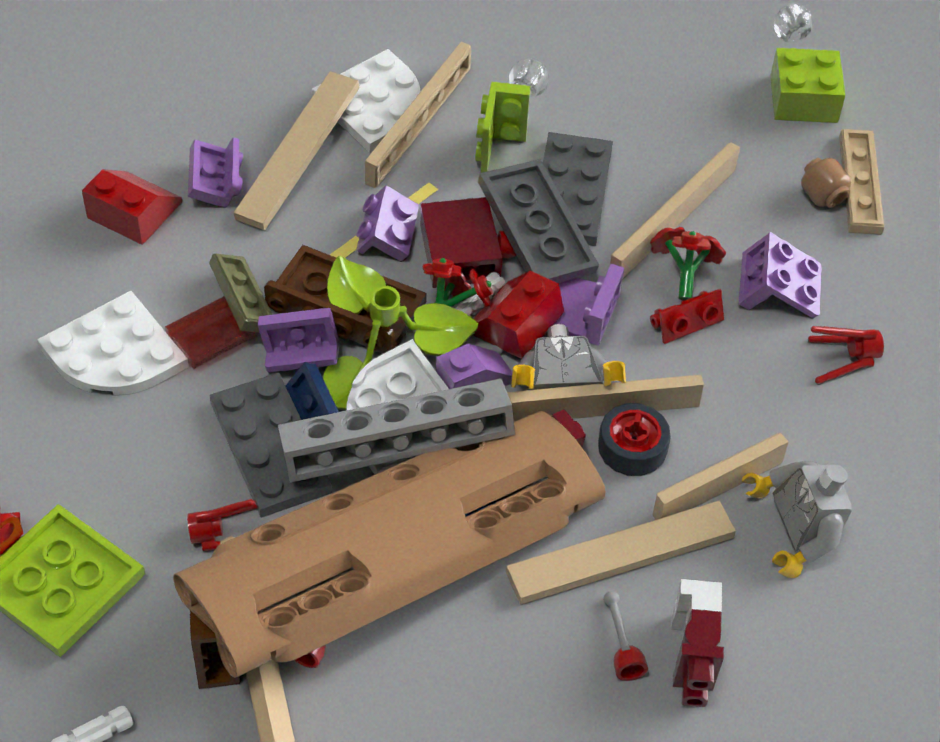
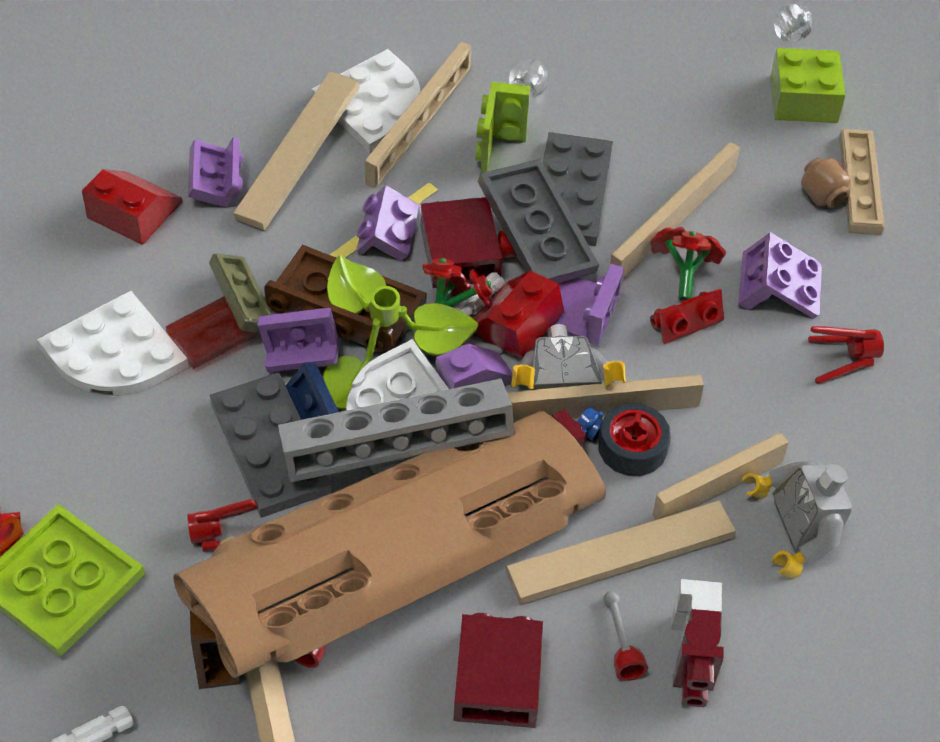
(498, 670): none -> dark red brick
(591, 422): none -> blue plate

